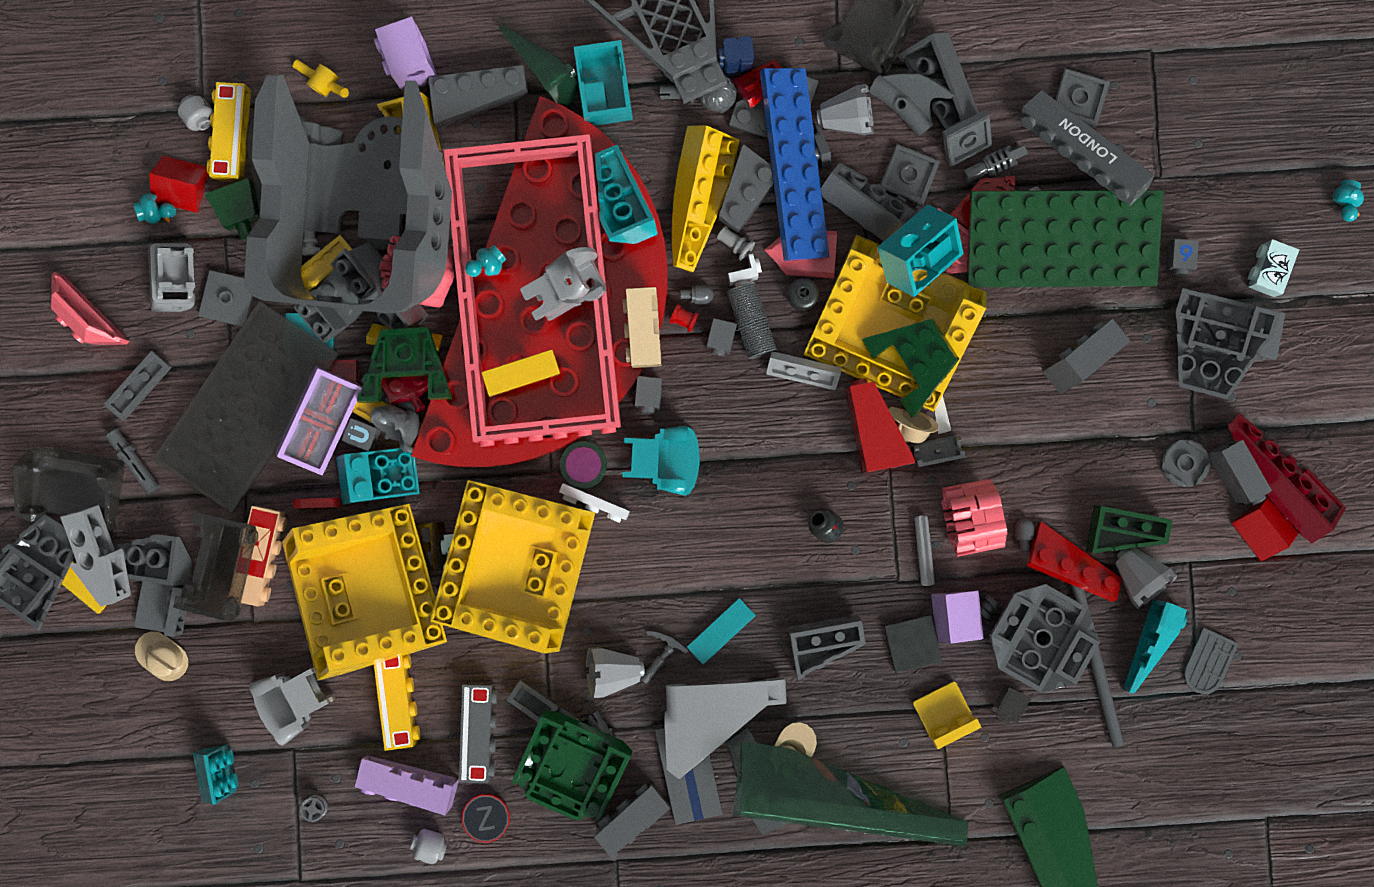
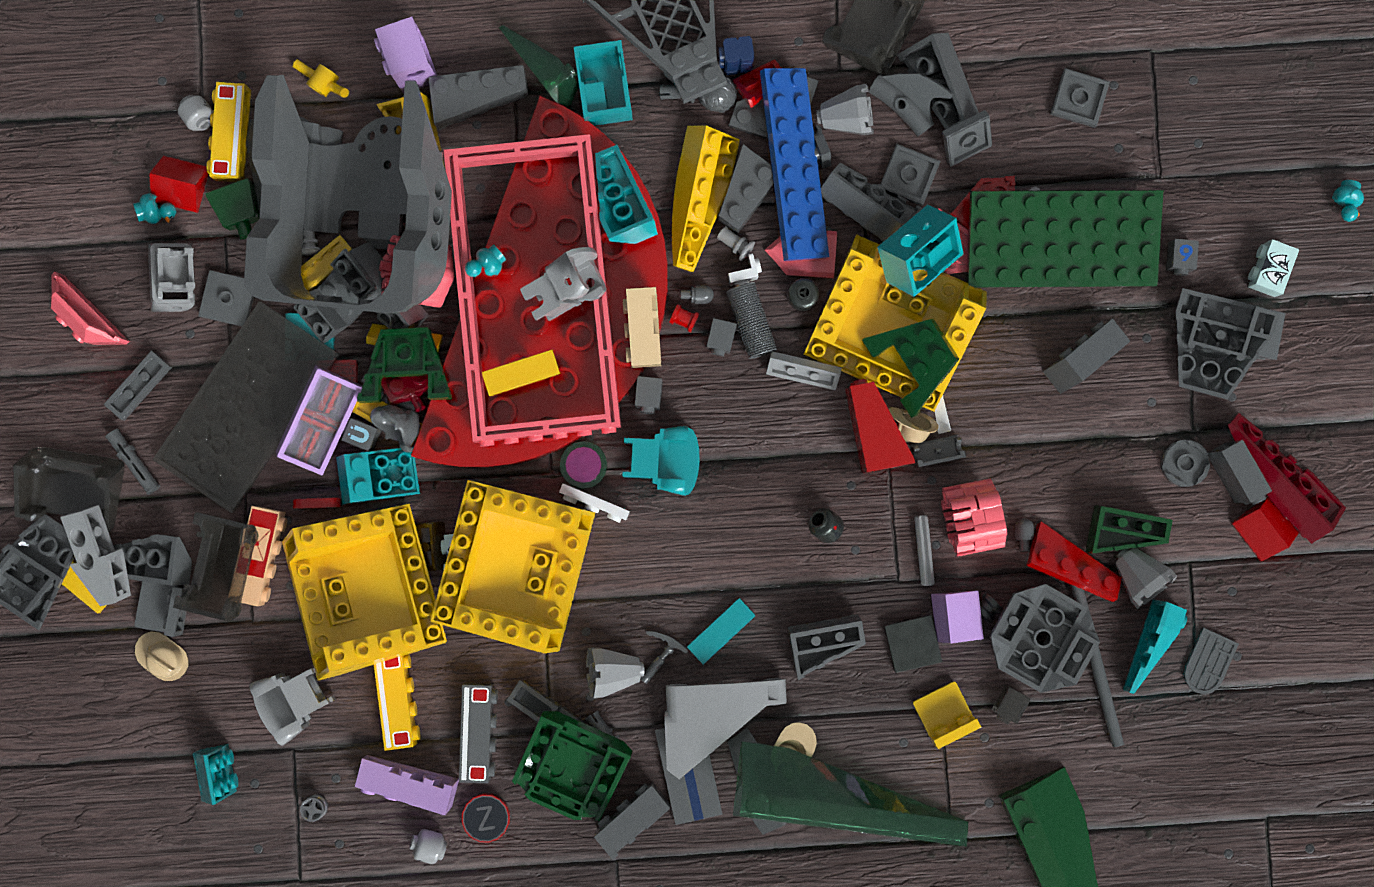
(994, 163): dark grey hinge -> none
(1086, 148): dark grey brick -> none

